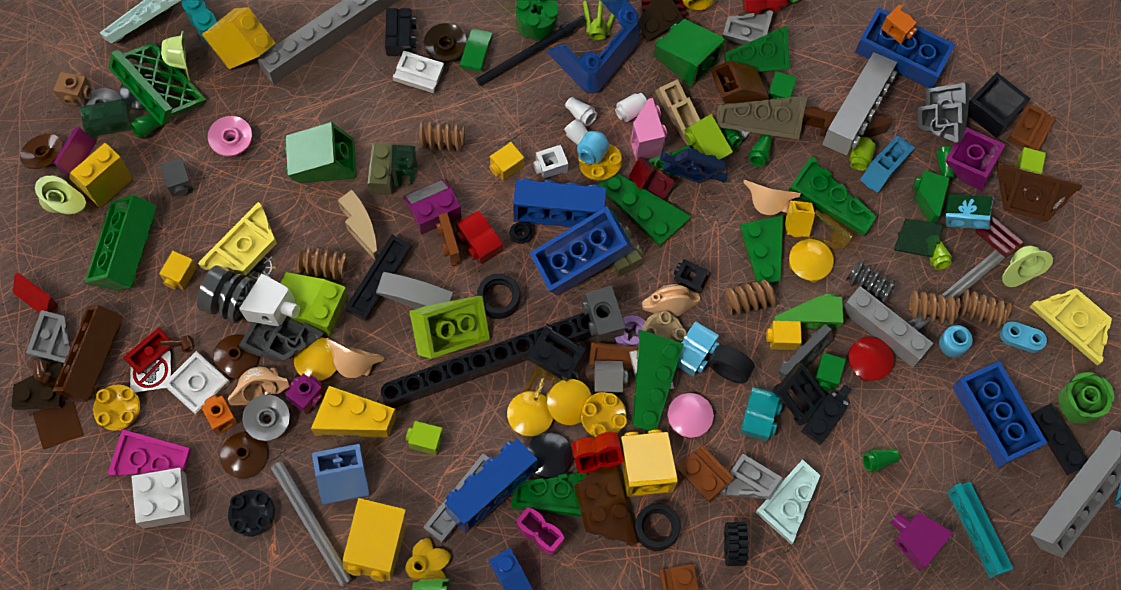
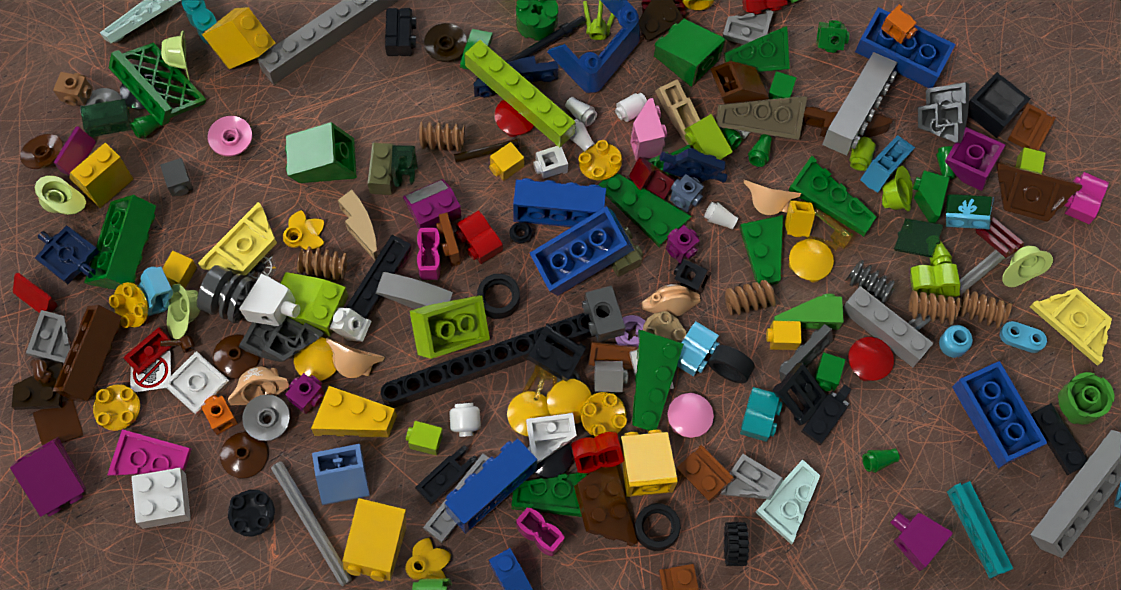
(48, 478): none -> magenta slope
(67, 254): none -> dark blue plate
(130, 304): none -> yellow dish
(156, 289): none -> medium azure brick
(181, 310): none -> yellowish green piece
(306, 230): none -> yellow plate
(350, 324): none -> white brick
(418, 71): white plate -> none
(429, 252): none -> dark pink brick
(444, 476): none -> black hinge
(465, 419): none -> white head
(483, 151): none -> dark brown bar
(510, 120): none -> red dish
(520, 93): none -> lime brick
(528, 69): none -> dark blue slope
(550, 434): none -> white wing
(592, 147): medium azure head -> none
(682, 243): none -> magenta brick
(686, 192): none -> sand blue brick
(719, 215): none -> white cone
(832, 36): none -> green brick
(898, 191): none -> lime piece
(937, 279): none -> lime brick
(1087, 201): none -> dark pink brick

